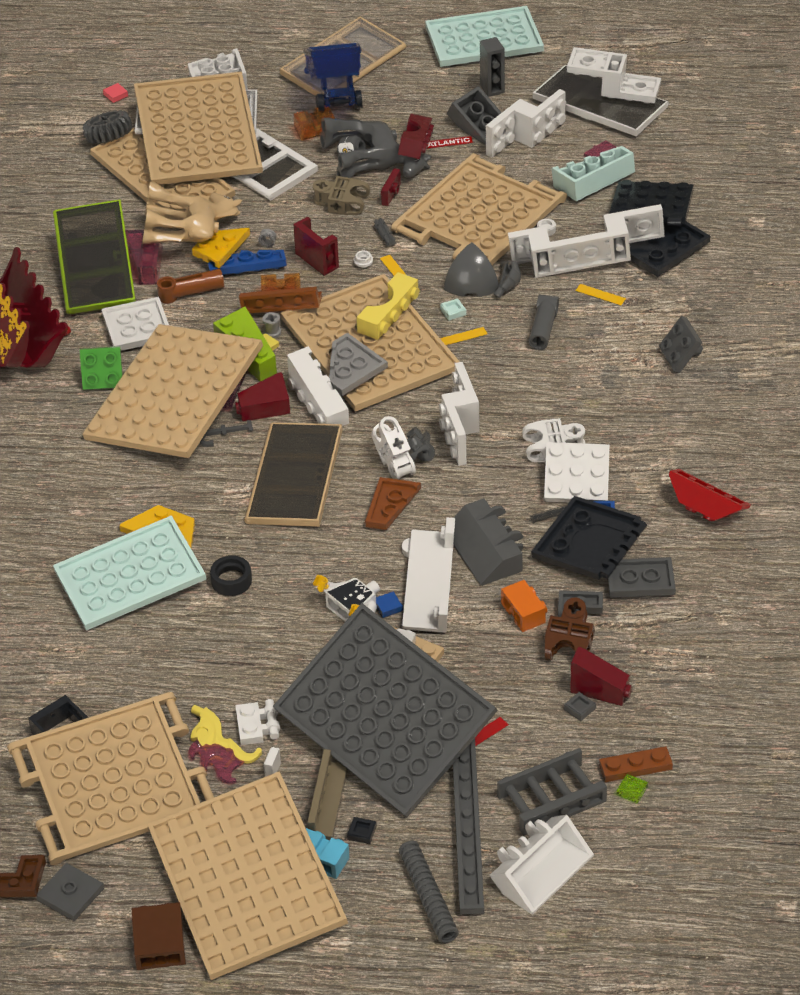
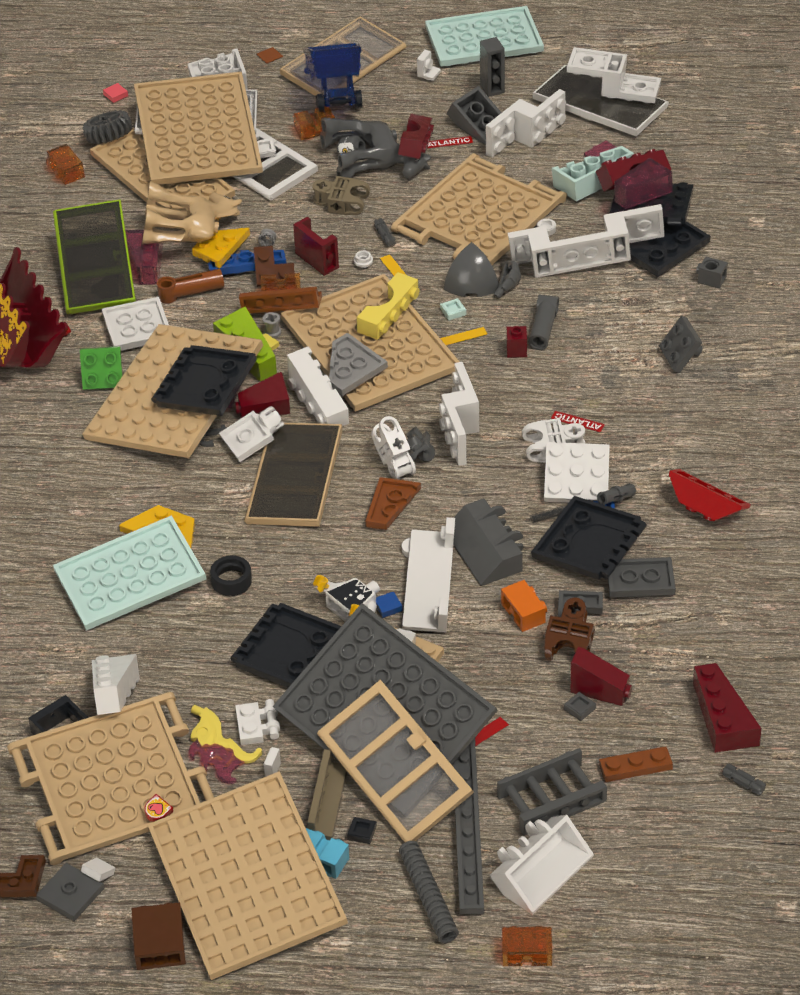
(65, 164): none -> clear orange brick
(98, 869): none -> white tile
(113, 681): none -> white wedge
(157, 809): none -> tile
(204, 380): none -> black hinge
(252, 432): none -> white plate
(265, 264): none -> reddish brown plate
(266, 148): none -> white tile
(269, 55): none -> dark orange sticker
(283, 644): none -> black hinge
(391, 187): dark red plate -> none
(395, 763): none -> door
(425, 68): none -> white bracket
(516, 341): none -> dark red brick
(527, 945): none -> clear orange brick
(592, 425): none -> red sticker
(600, 294): yellow sticker -> none
(612, 171): none -> dark red arch
(616, 494): none -> dark grey pin
(632, 788): clear neon green tile -> none
(643, 184): none -> clear pink wedge
(712, 272): none -> dark grey brick
(724, 712): none -> dark red wedge
(744, 779): none -> dark grey axle

